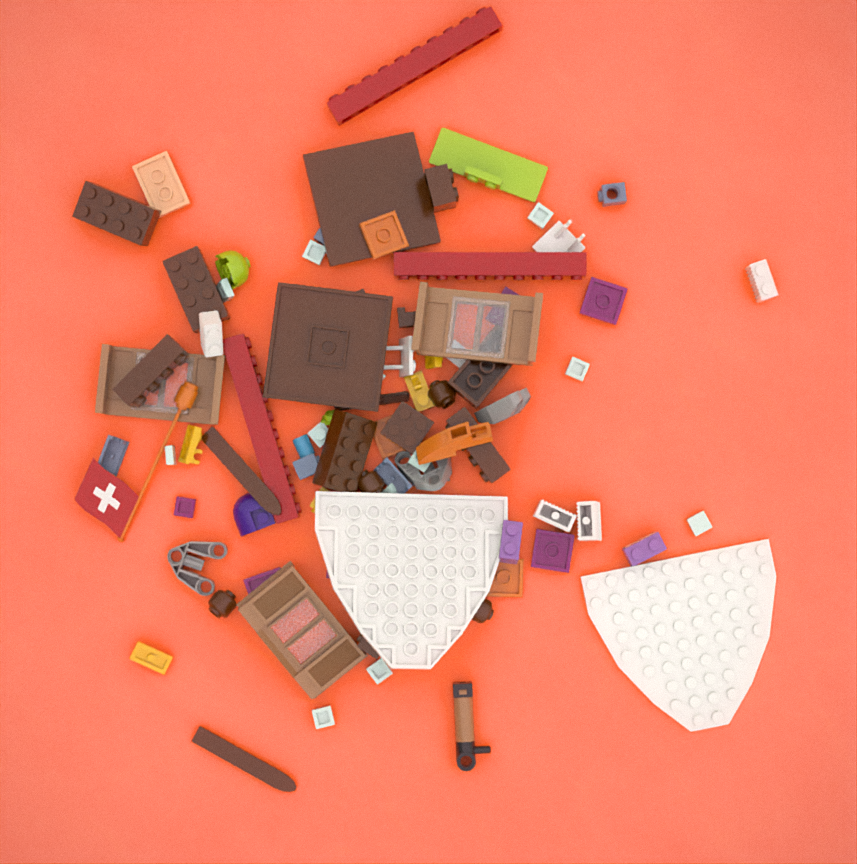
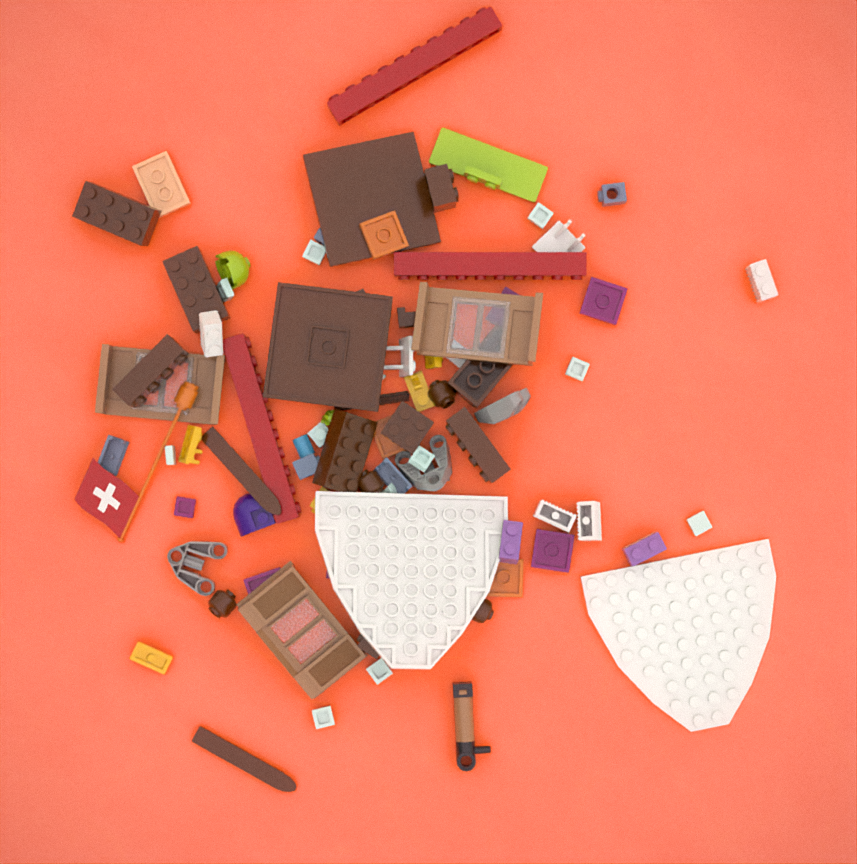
(451, 439): orange slope -> none

